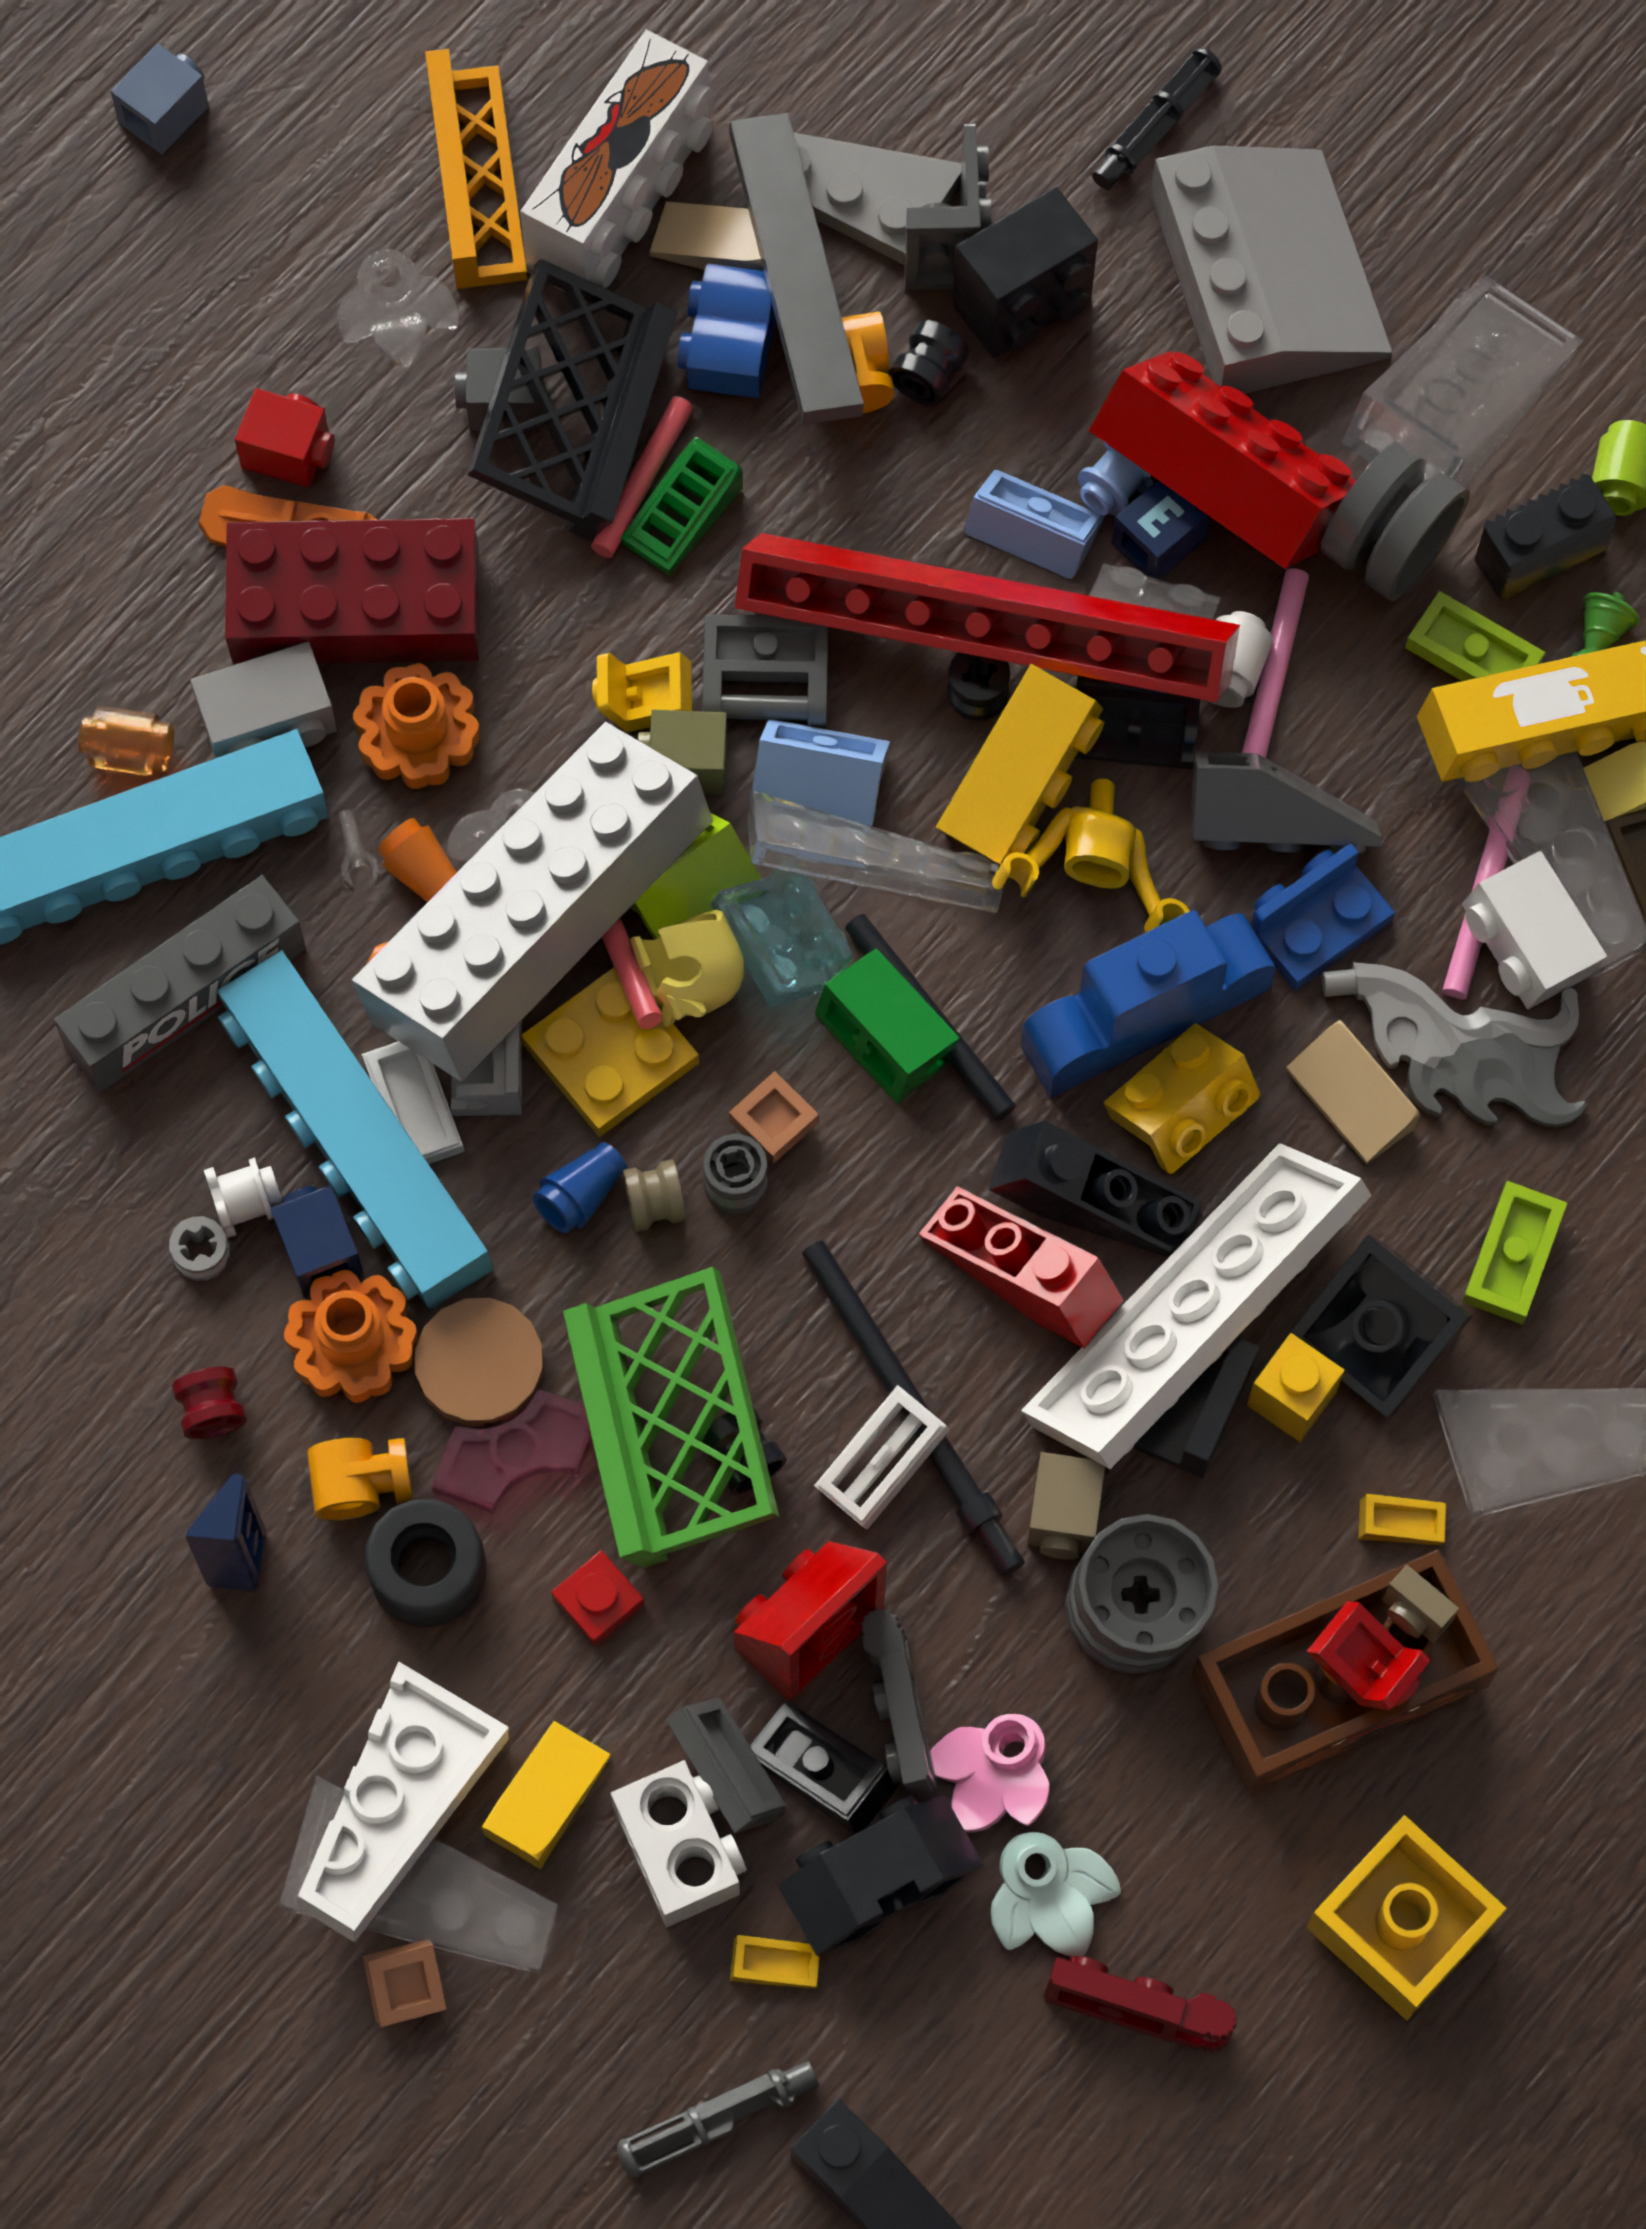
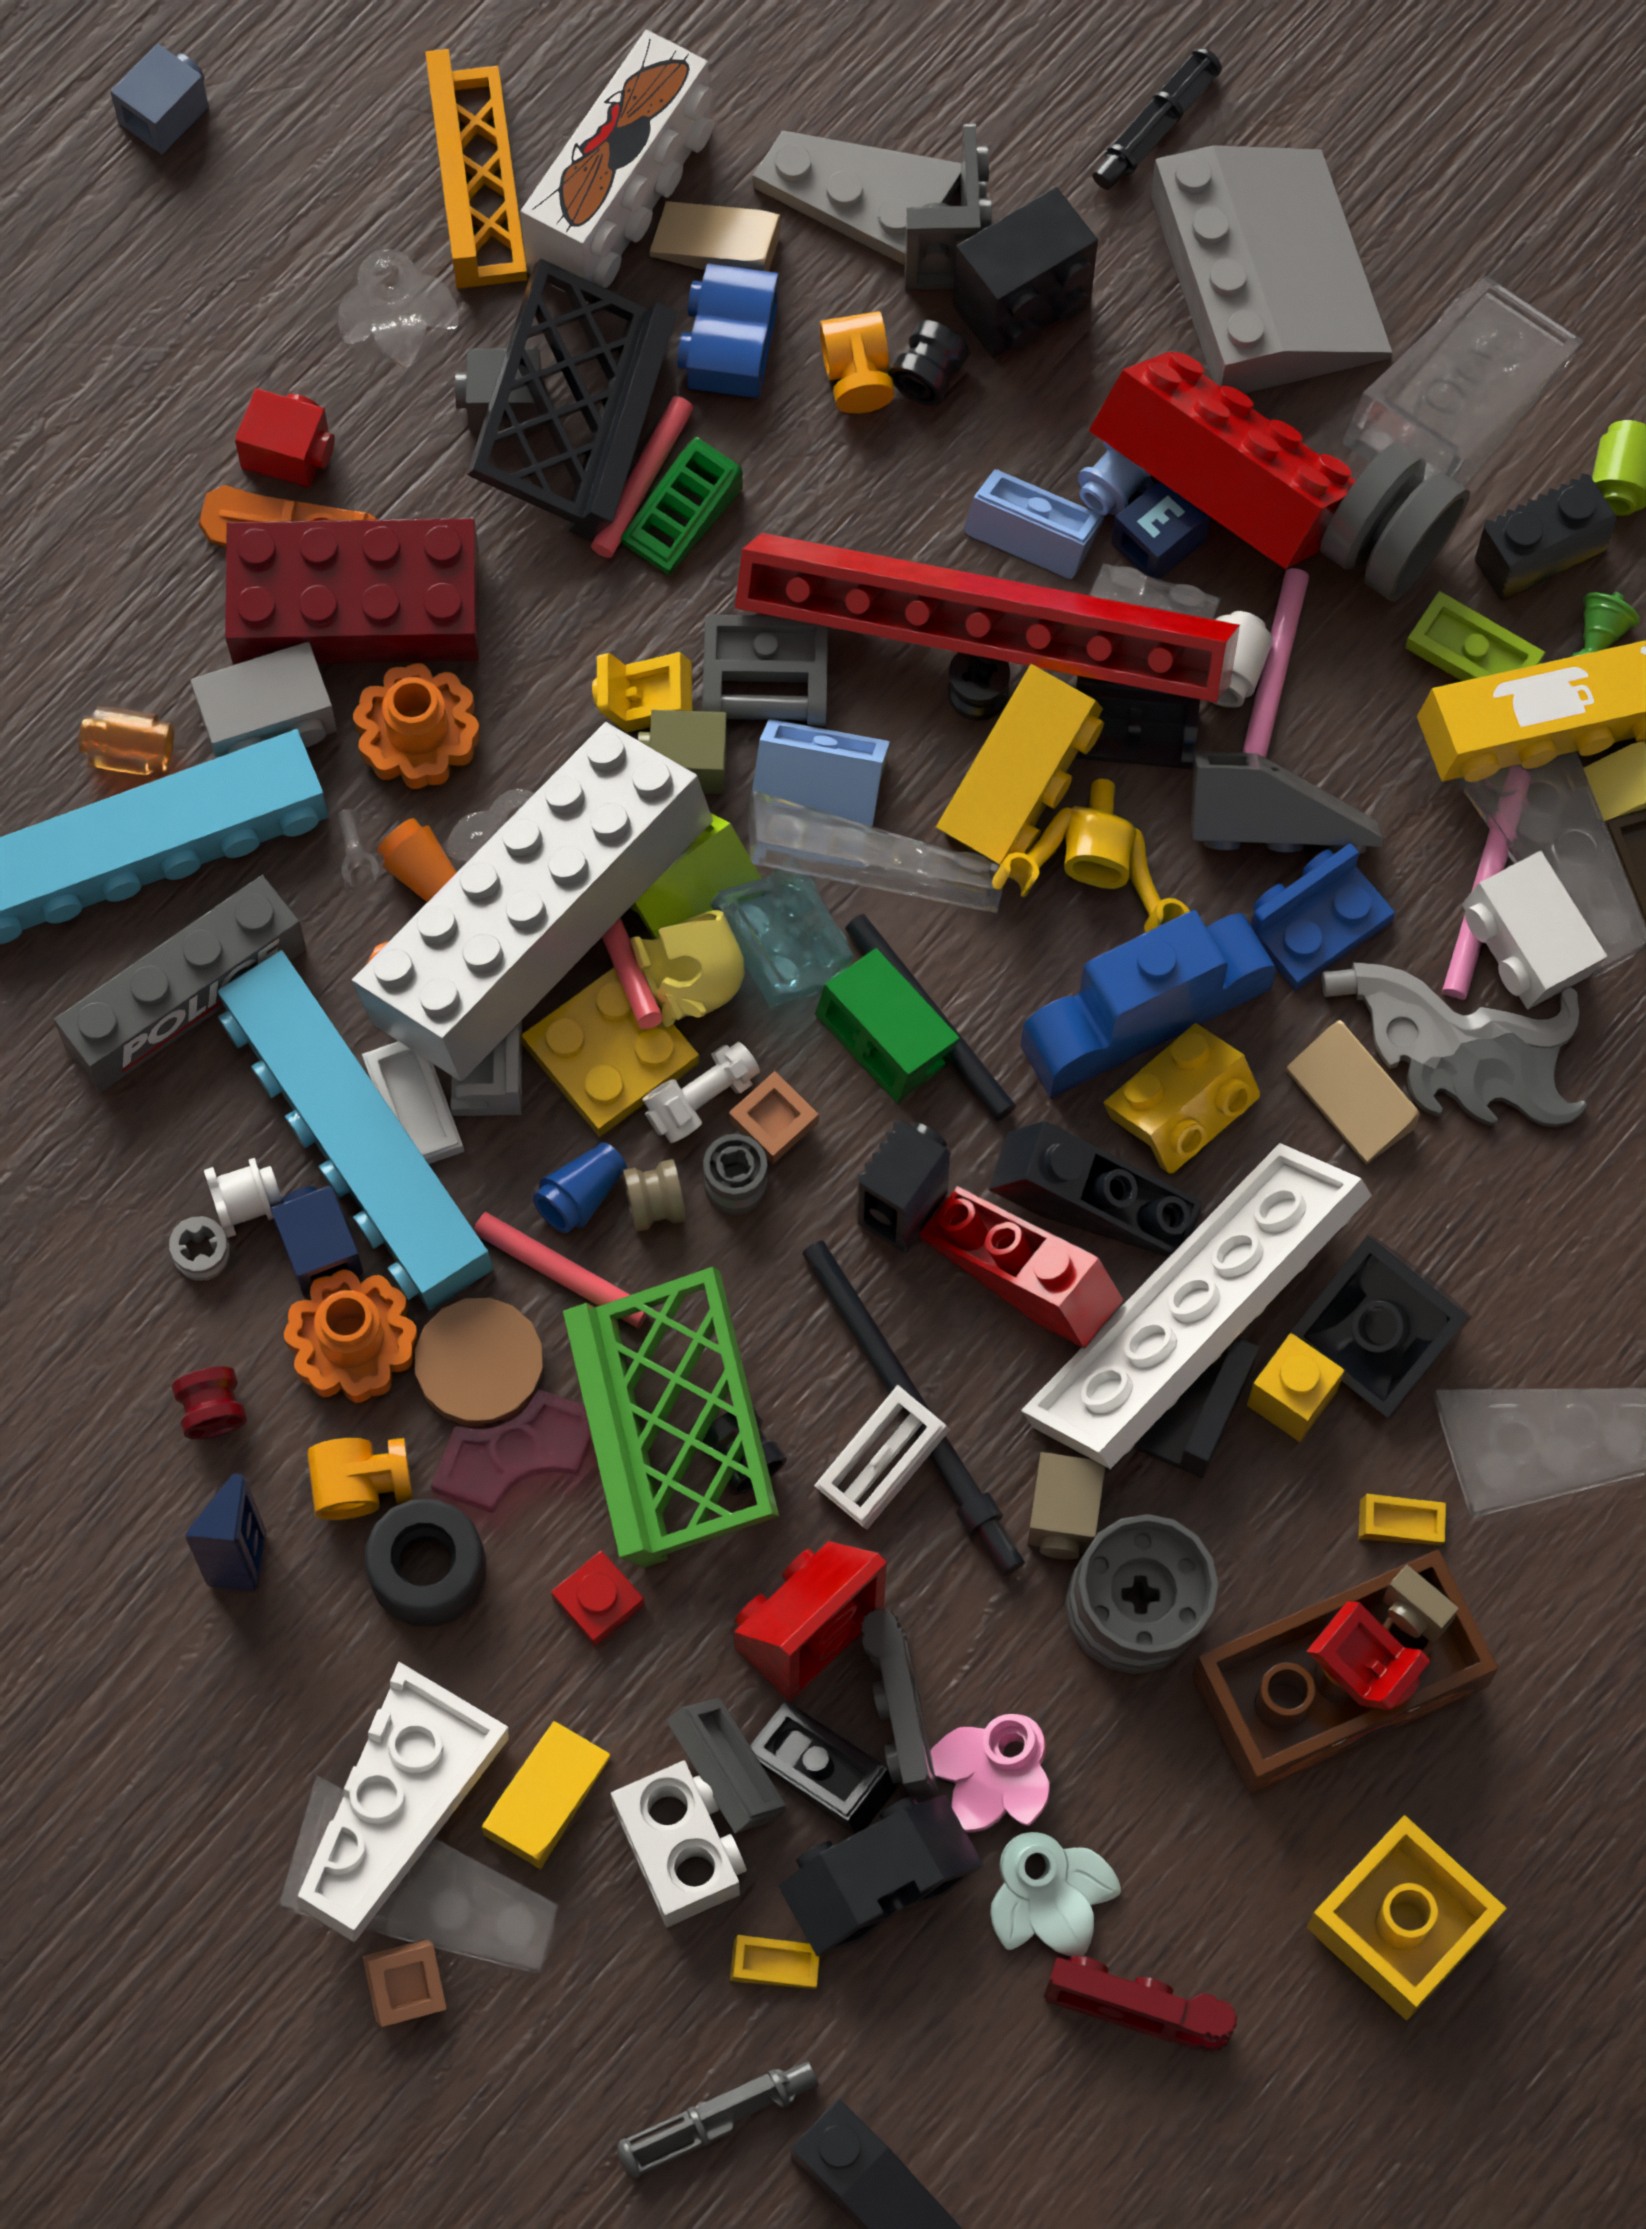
(552, 1264): none -> coral bar
(674, 1108): none -> white bar
(796, 269): tile -> none
(903, 1184): none -> black brick
(1514, 1252): lime plate -> none

